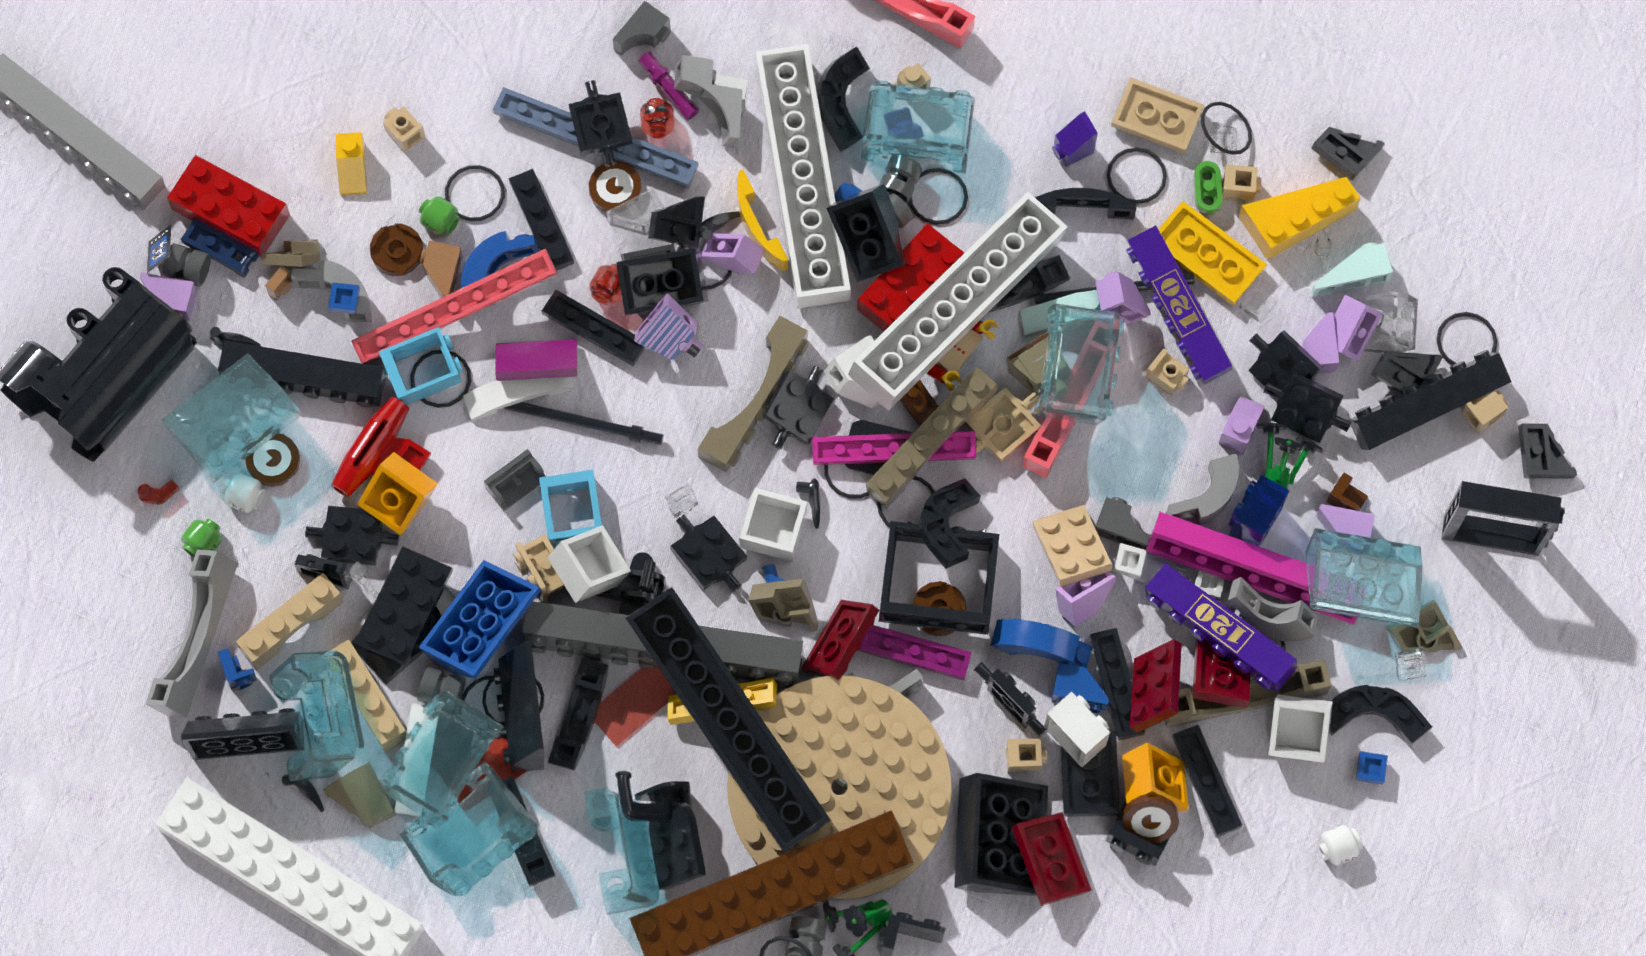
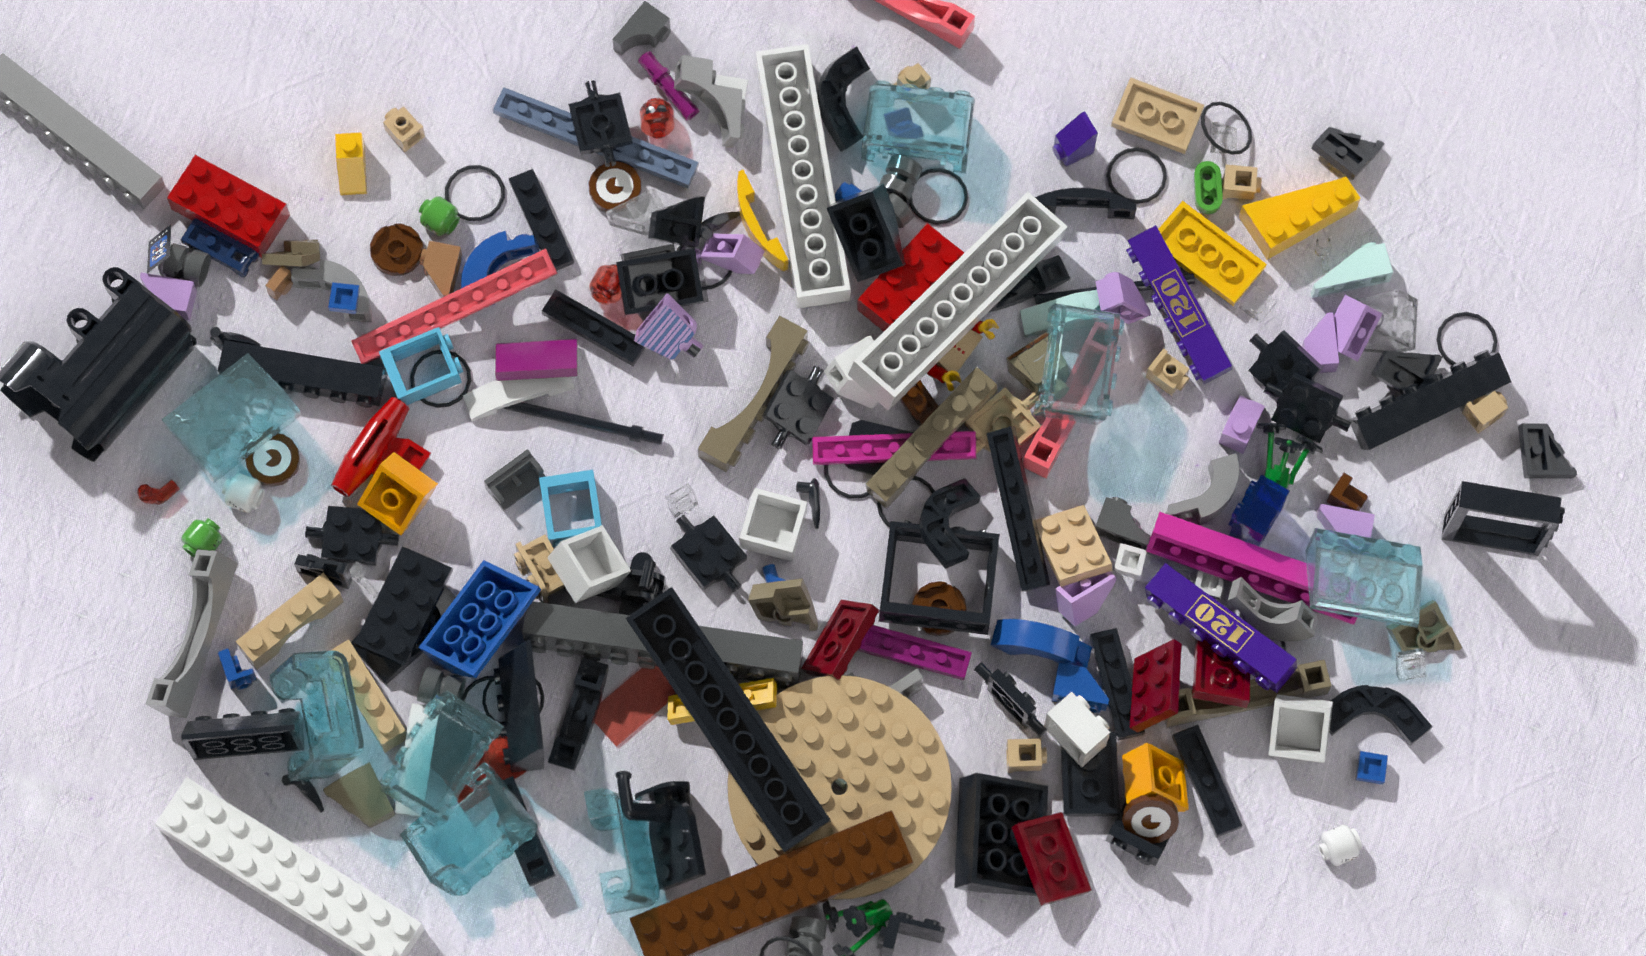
(1018, 509): none -> black plate

